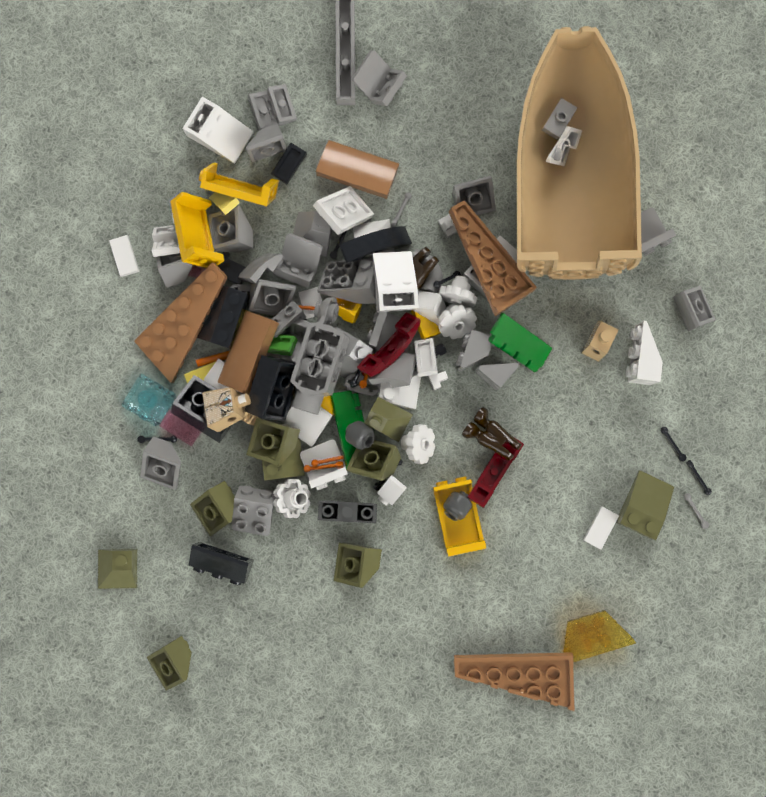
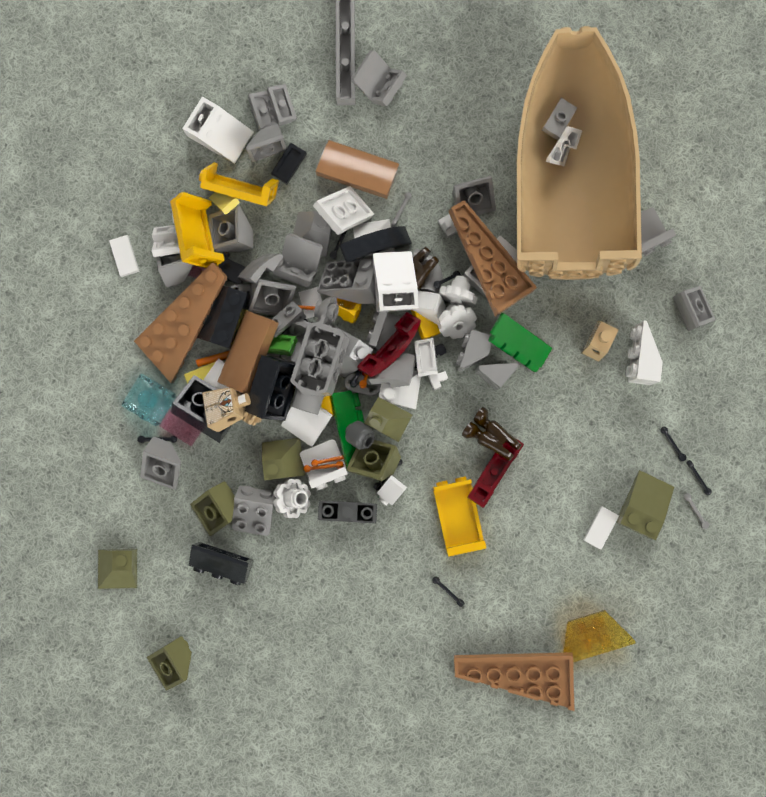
(272, 441): olive slope -> none
(356, 564): olive slope -> none
(419, 444): white plant -> none
(436, 580): none -> black hinge
(457, 505): dark grey head -> none

